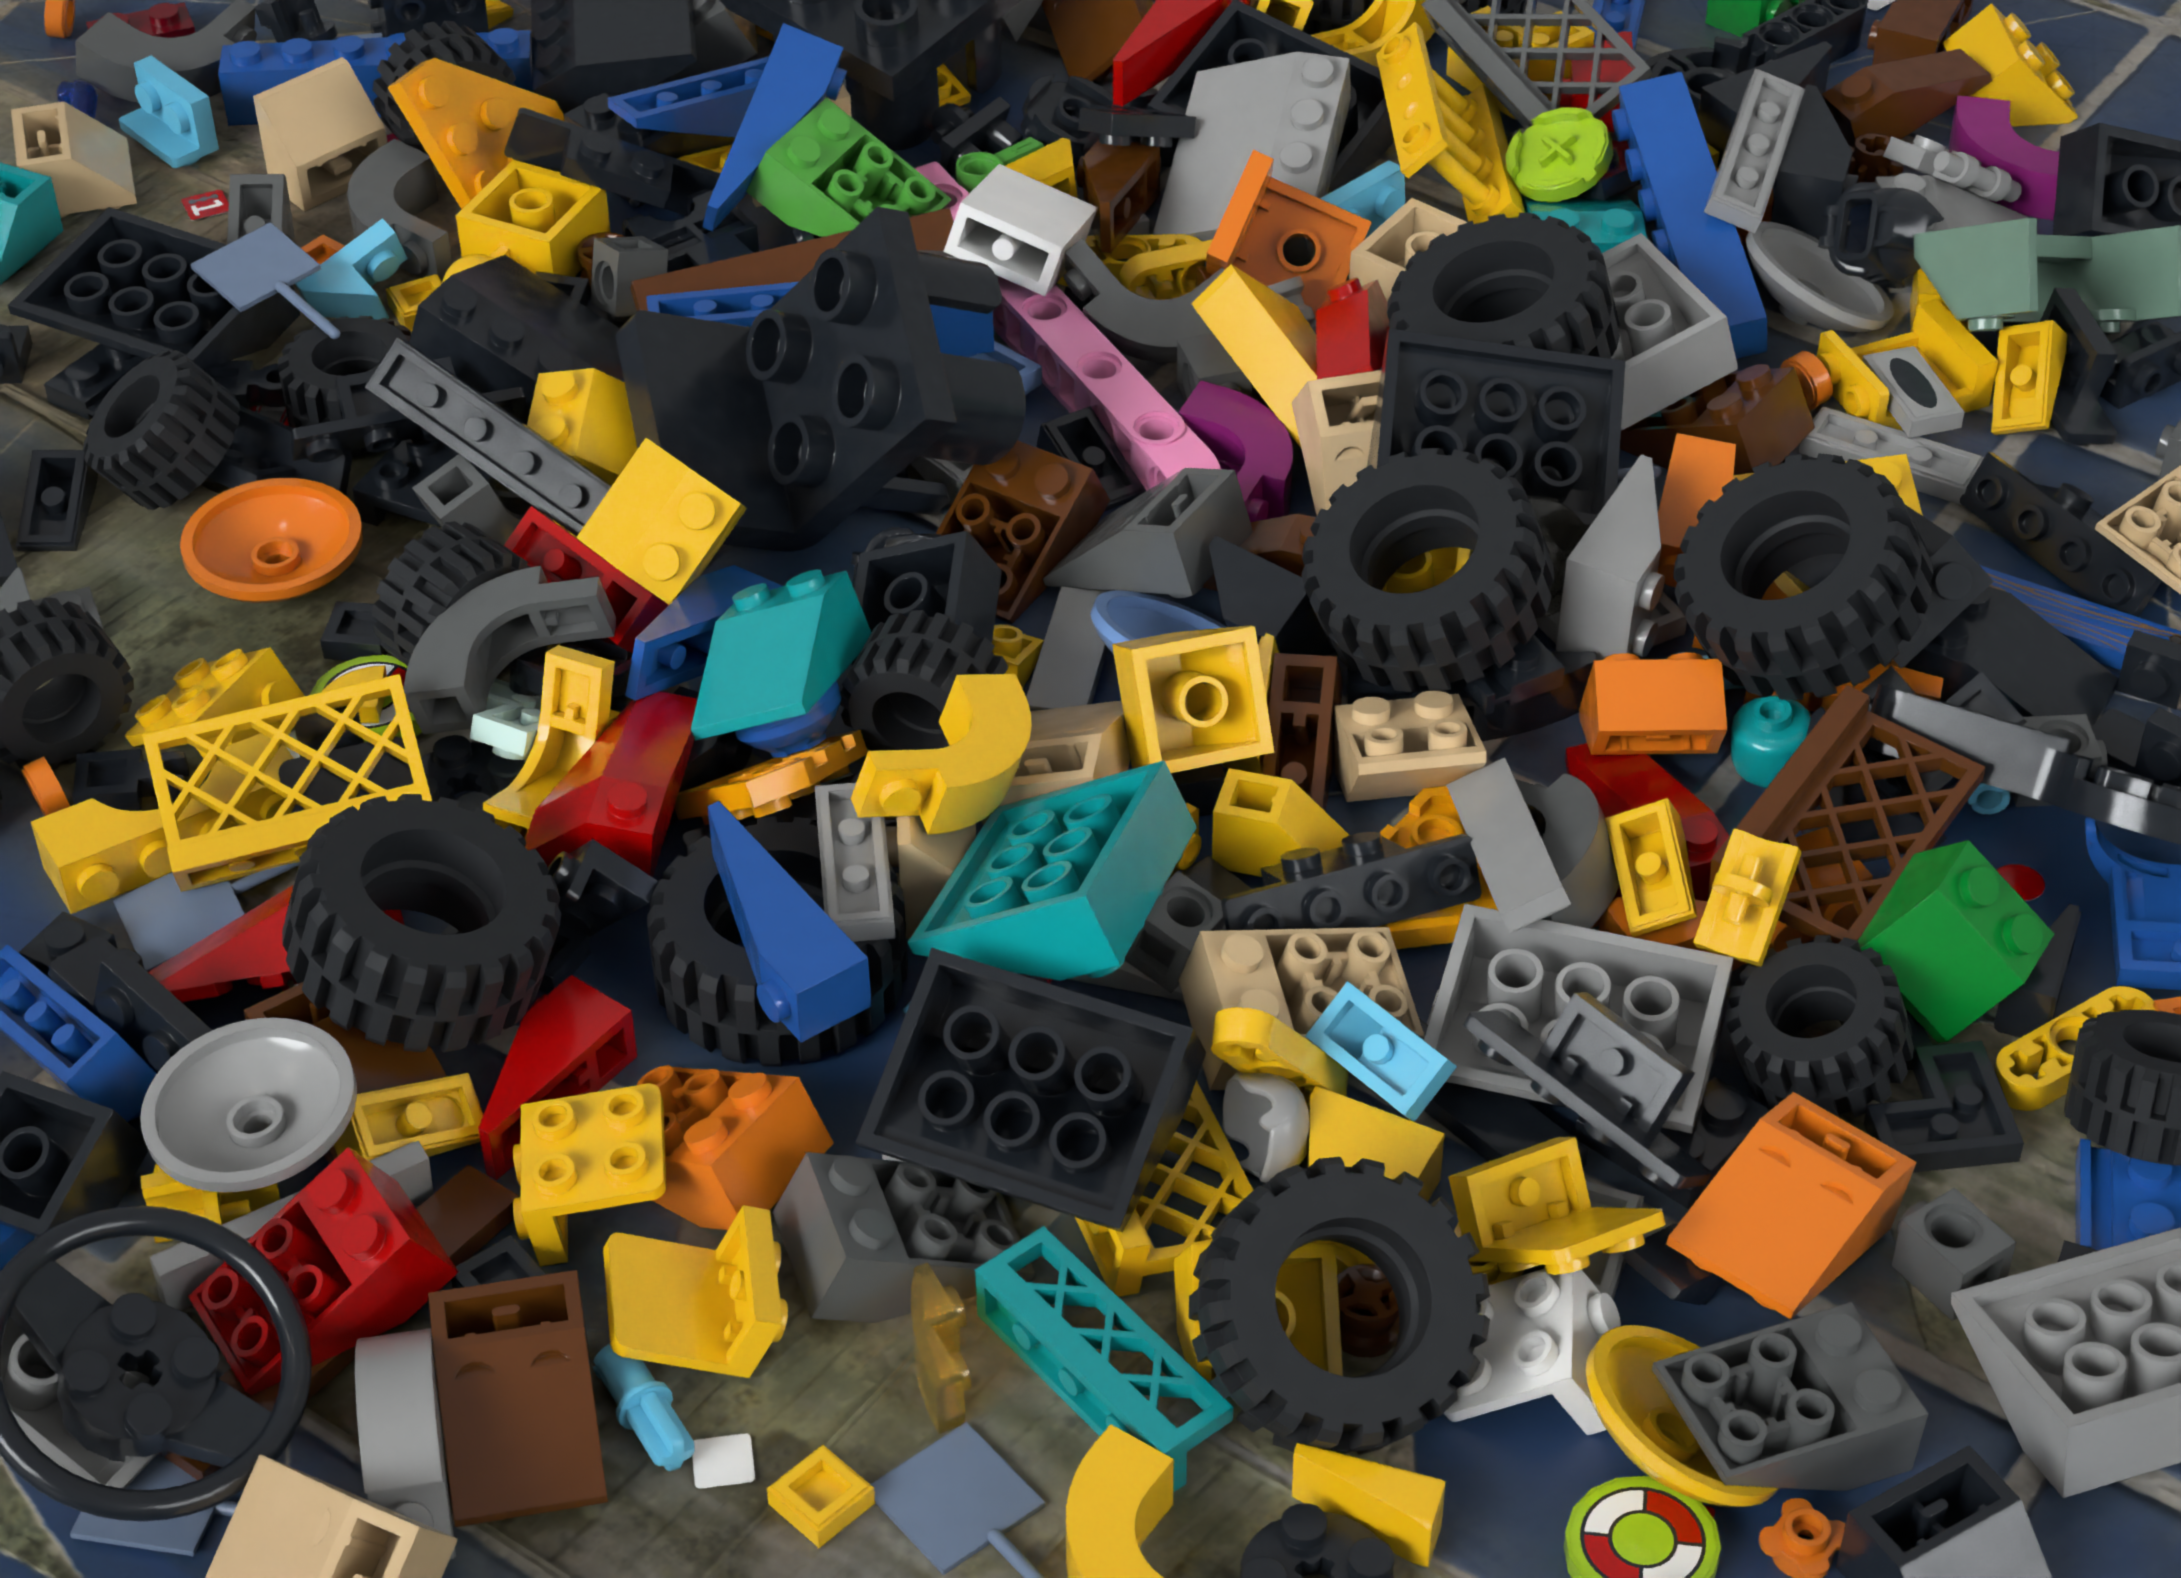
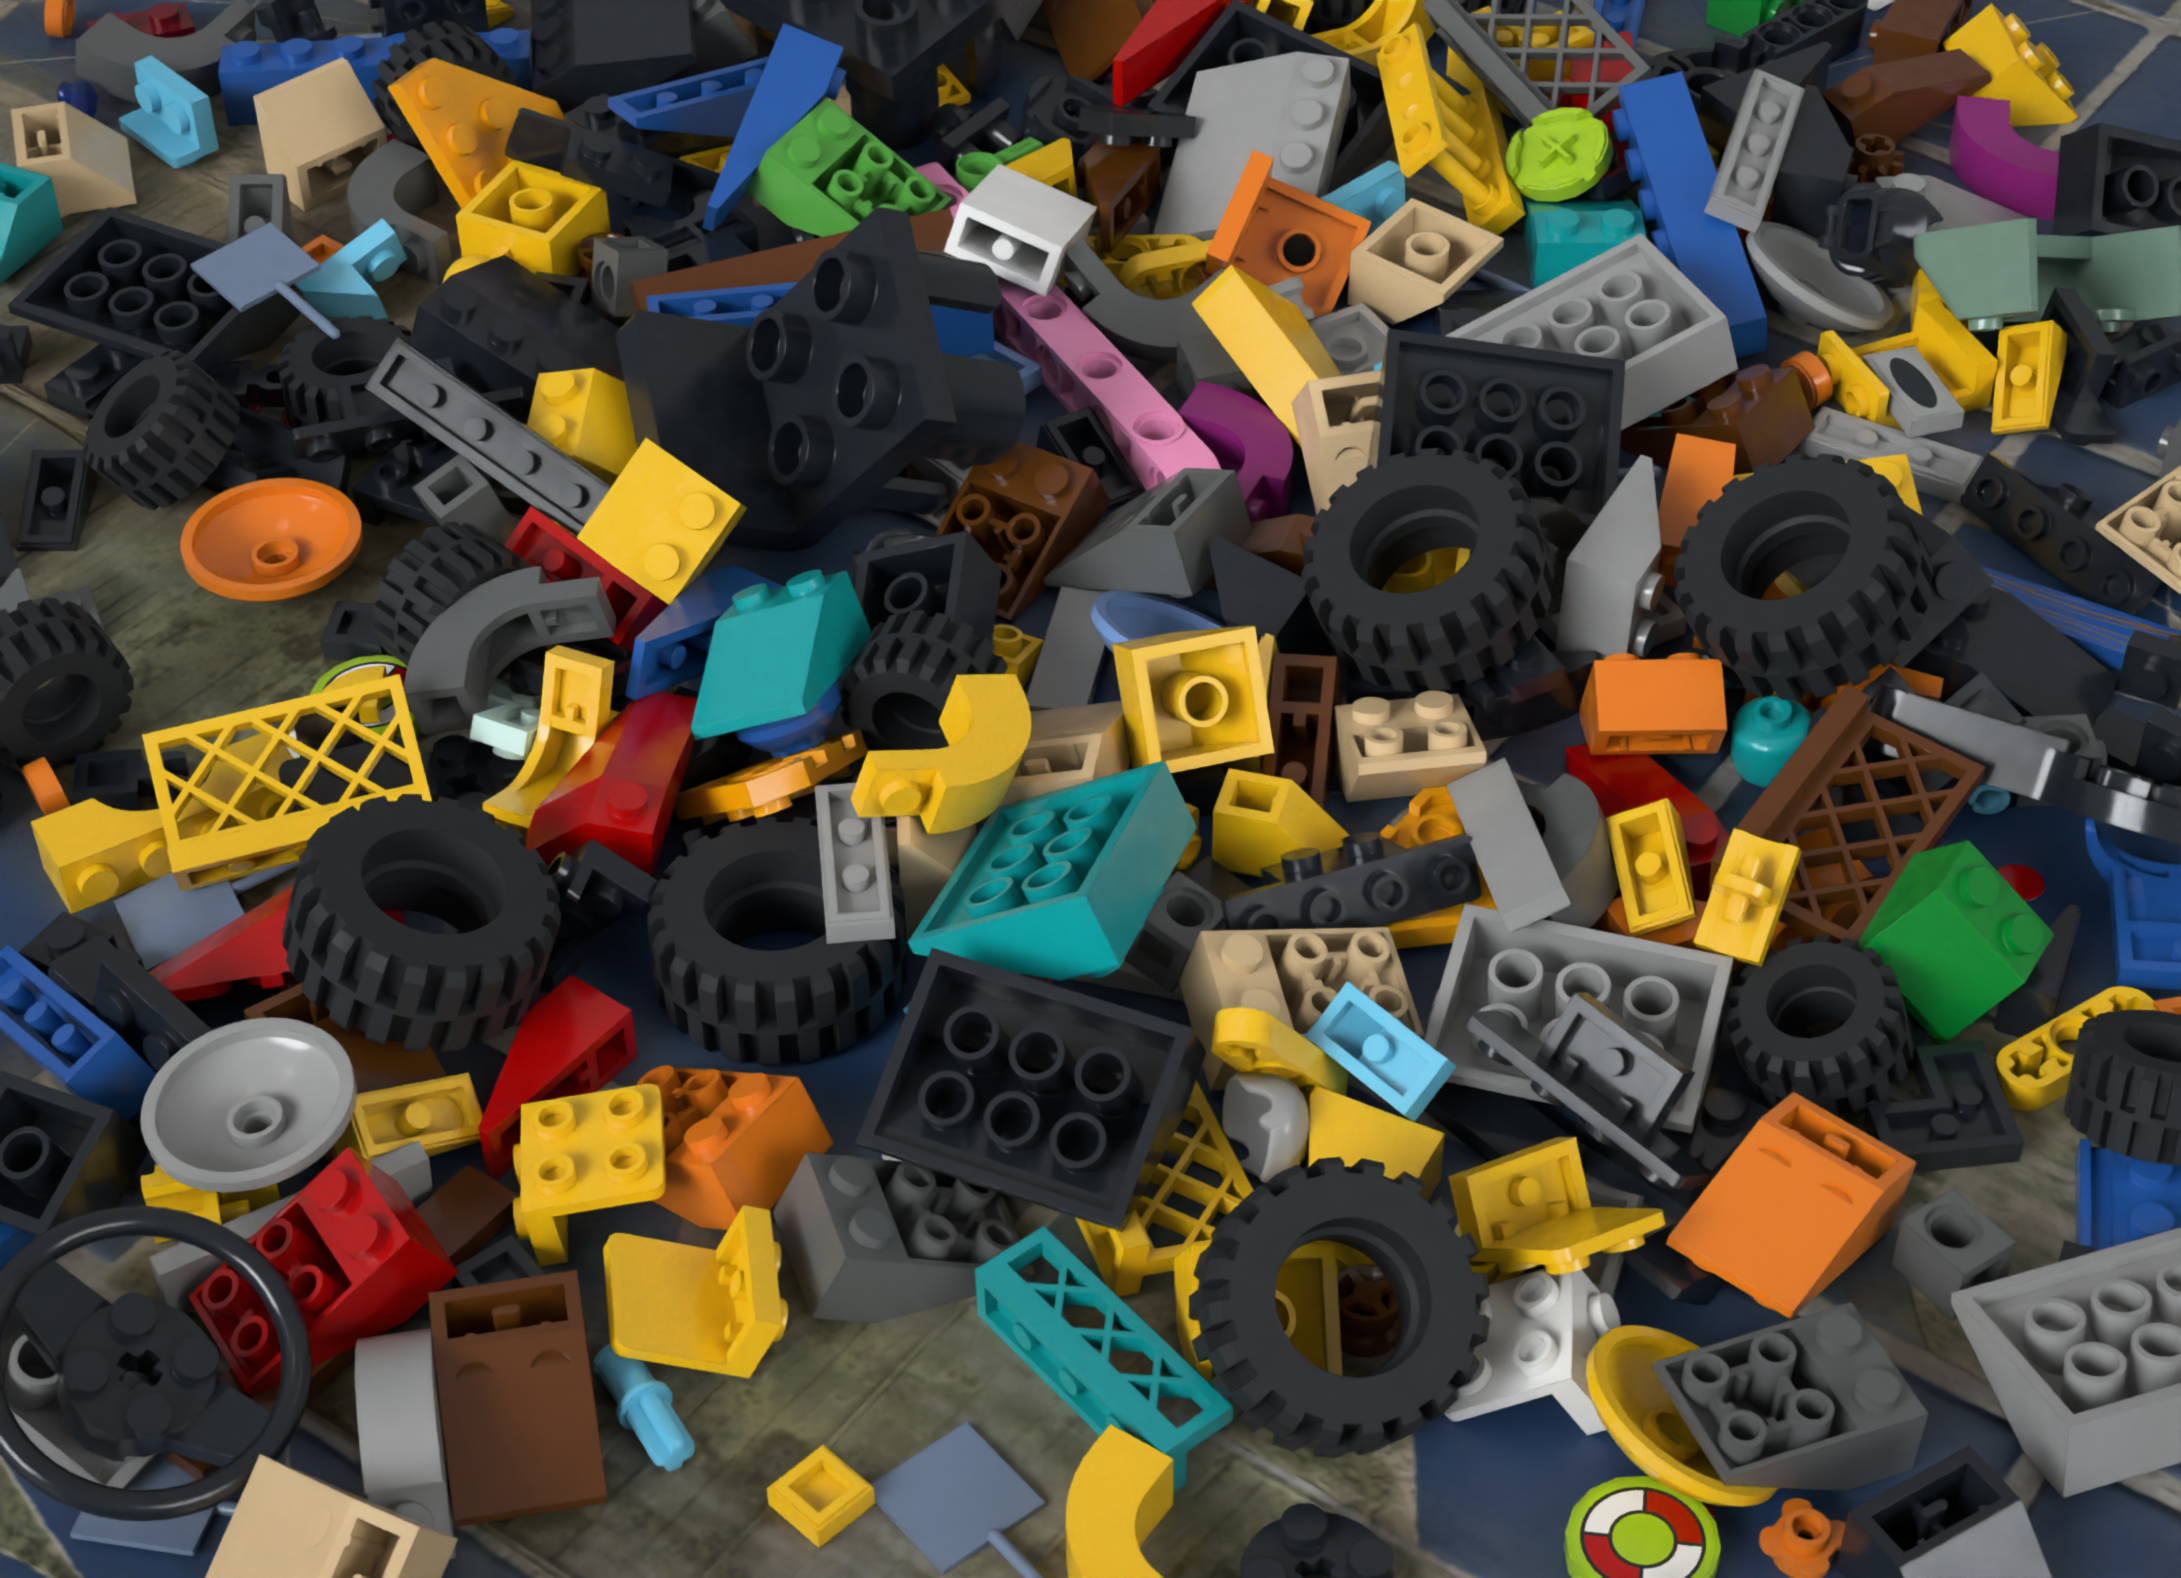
(205, 204): red sticker -> none
(217, 689): yellow bracket -> none
(406, 297): yellow tile -> none
(723, 1461): white sticker -> none
(799, 956): blue slope -> none
(939, 1366): clear yellow slope -> none
(1351, 329): red slope -> none
(1387, 1500): yellow slope -> none
(1516, 268): black tyre -> none
(1954, 168): light grey plate -> none

